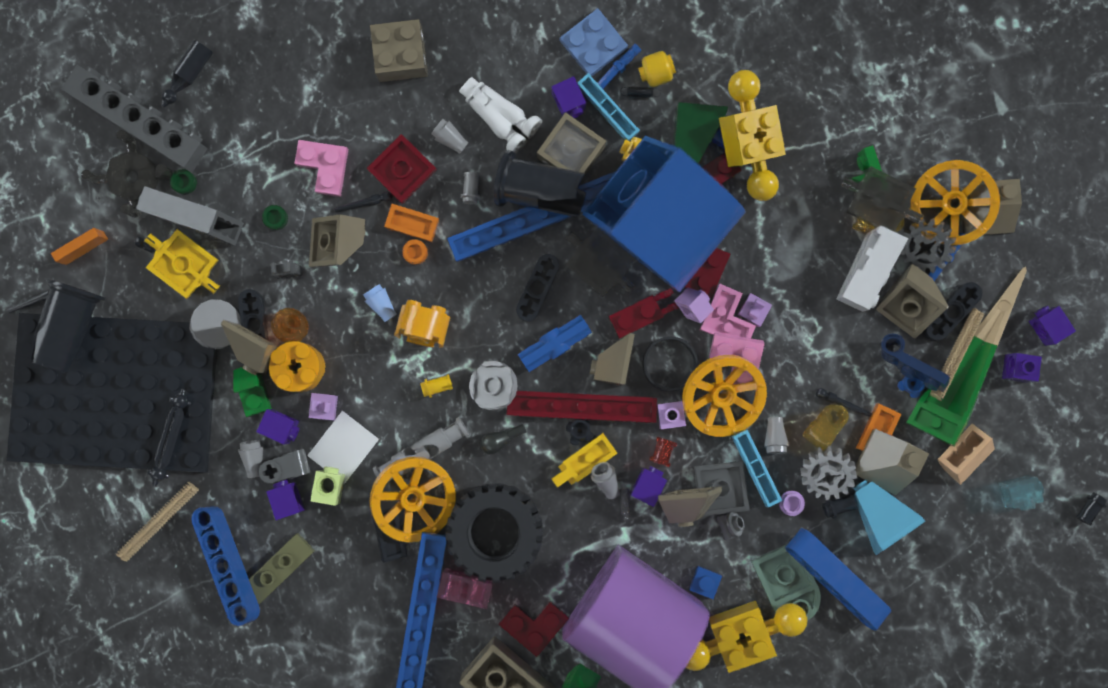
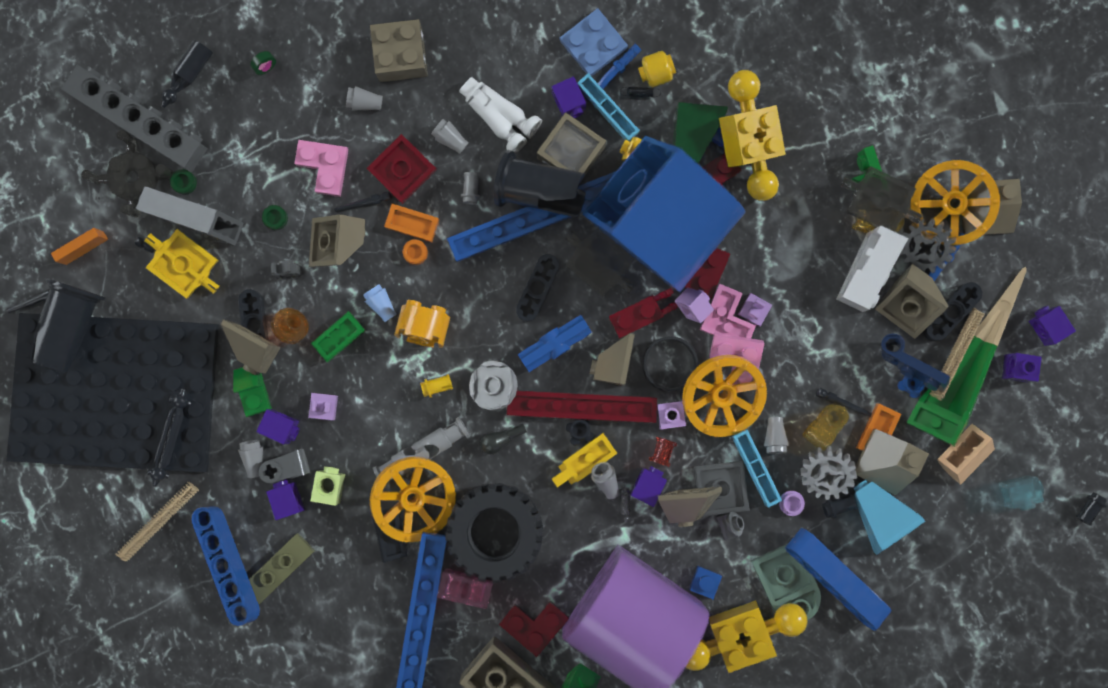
(207, 320): light grey tile -> none
(263, 62): none -> dark green tile
(285, 358): light orange brick -> none
(338, 337): none -> green plate
(343, 445): white sticker -> none
(363, 100): none -> light grey cone

